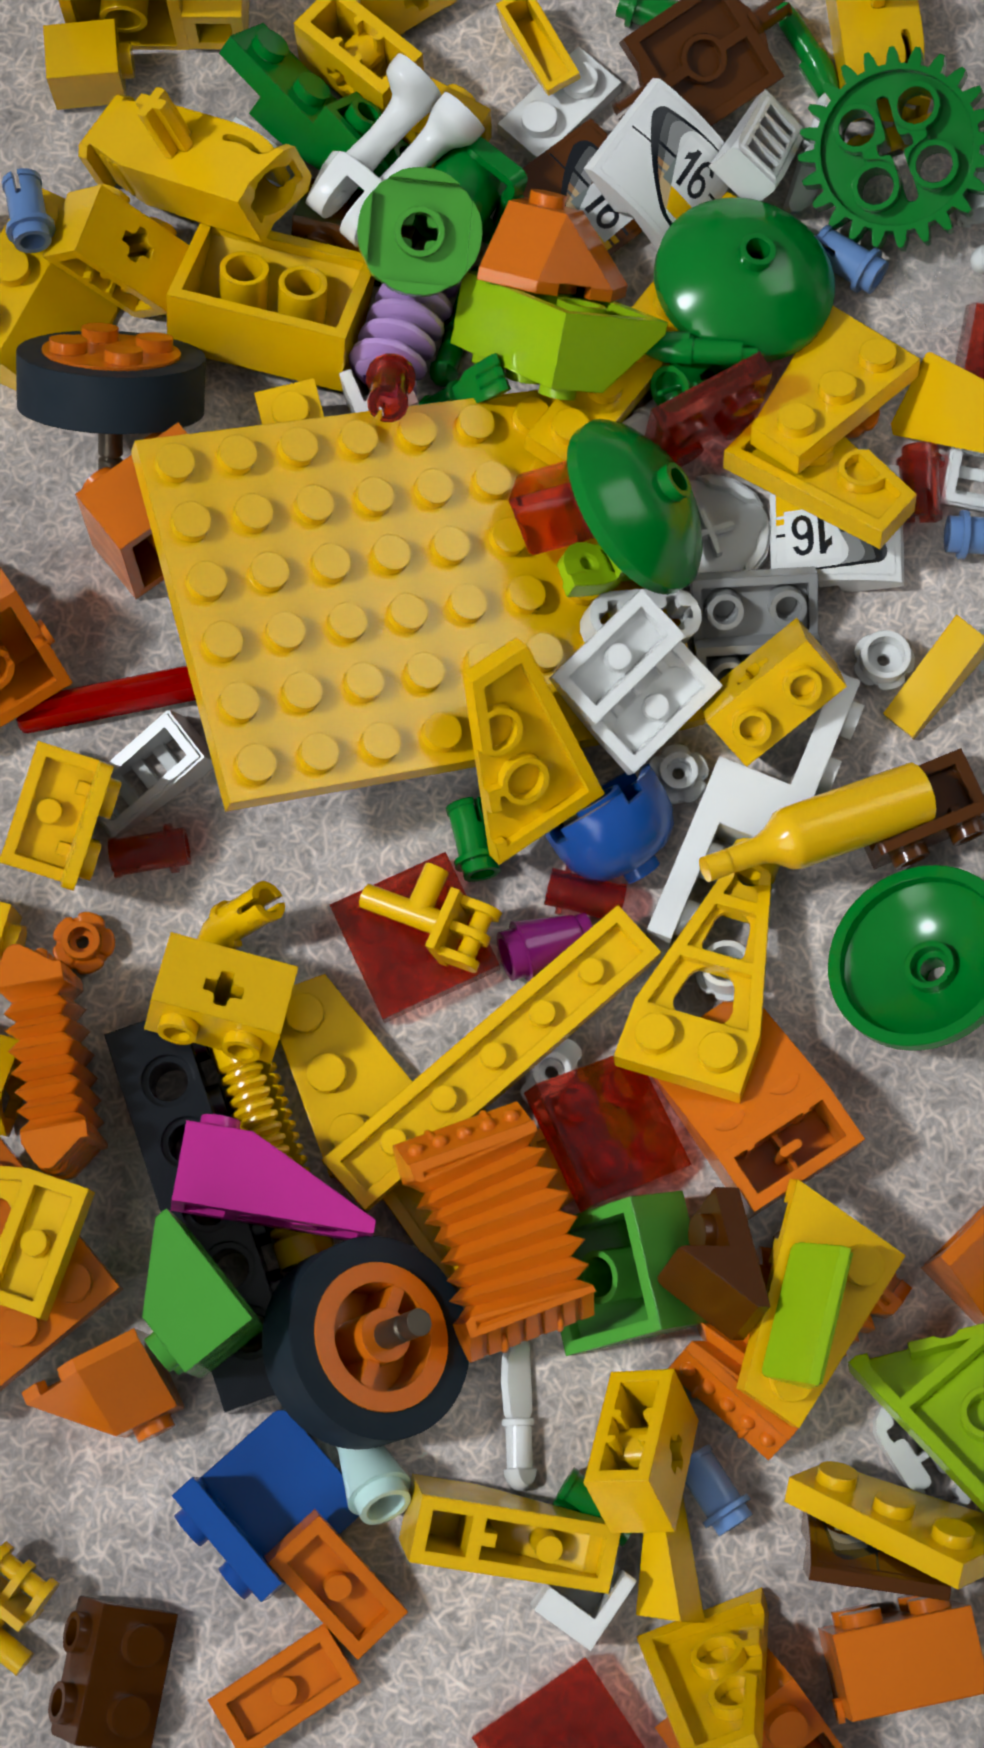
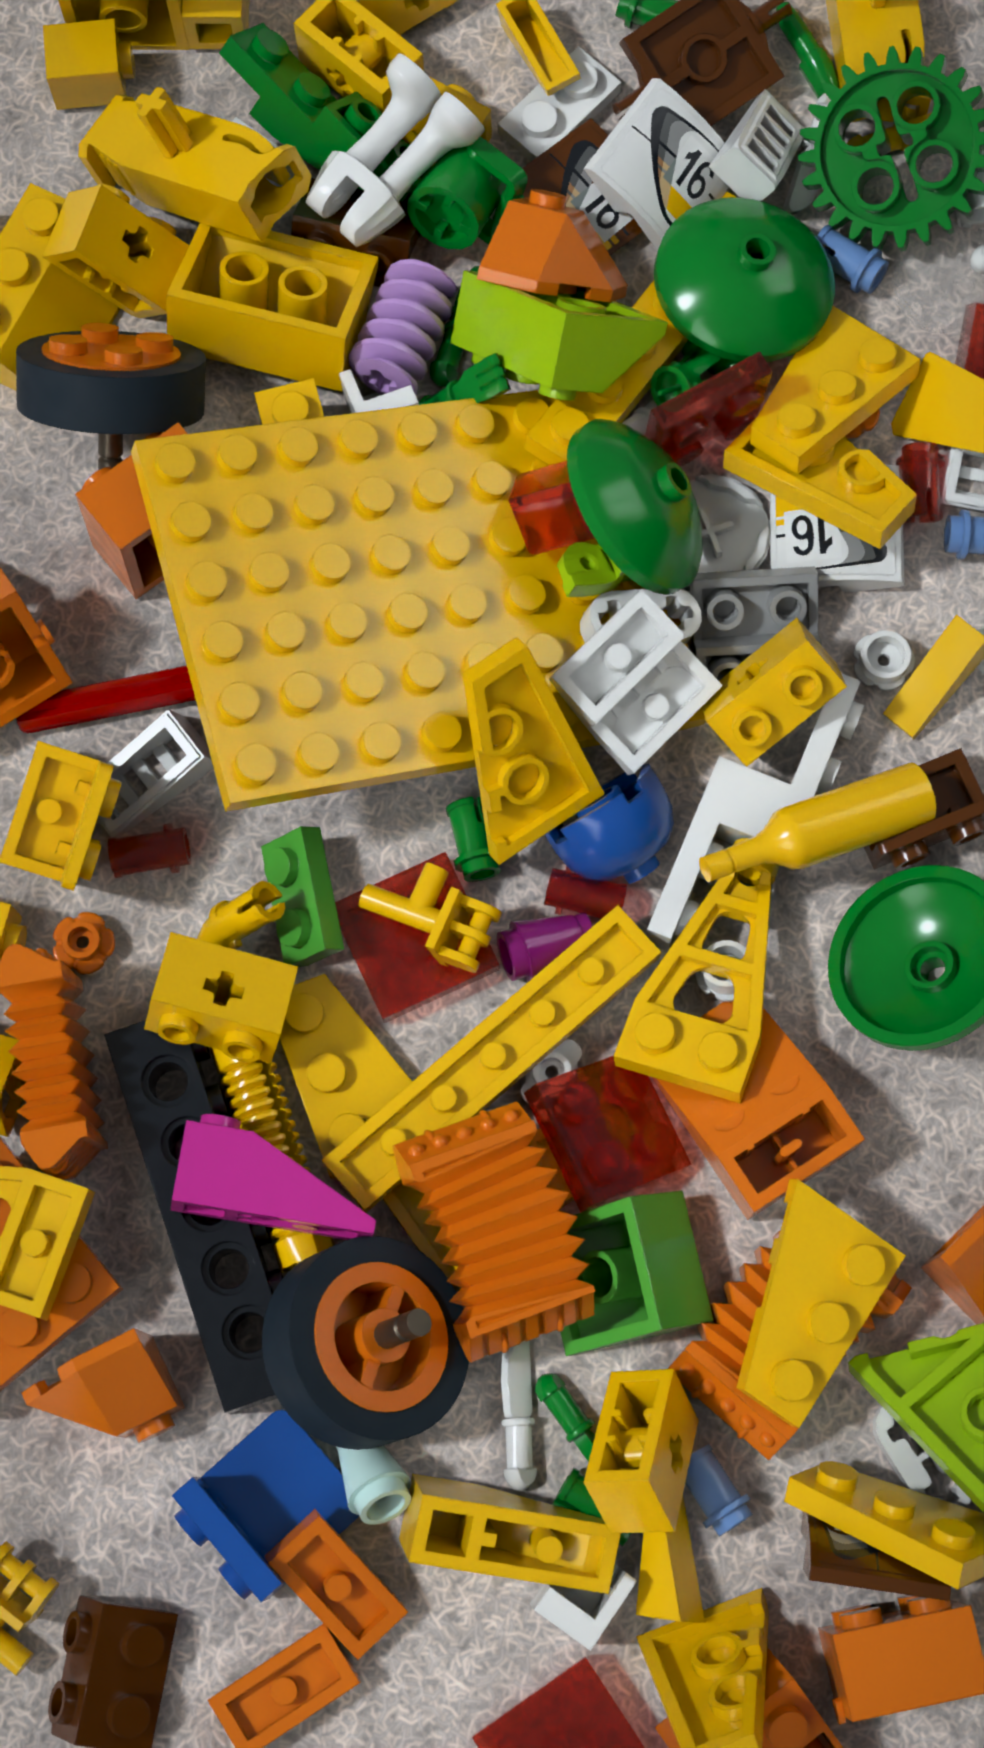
(29, 223): medium blue pin -> none
(192, 1303): bright green slope -> none
(301, 873): none -> bright green plate
(390, 382): clear red pin -> none
(447, 210): bright green plate -> none
(567, 1412): none -> green piece
(685, 349): green piece -> none
(692, 764): white plate -> none
(720, 1267): reddish brown slope -> none
(807, 1314): lime slope -> none

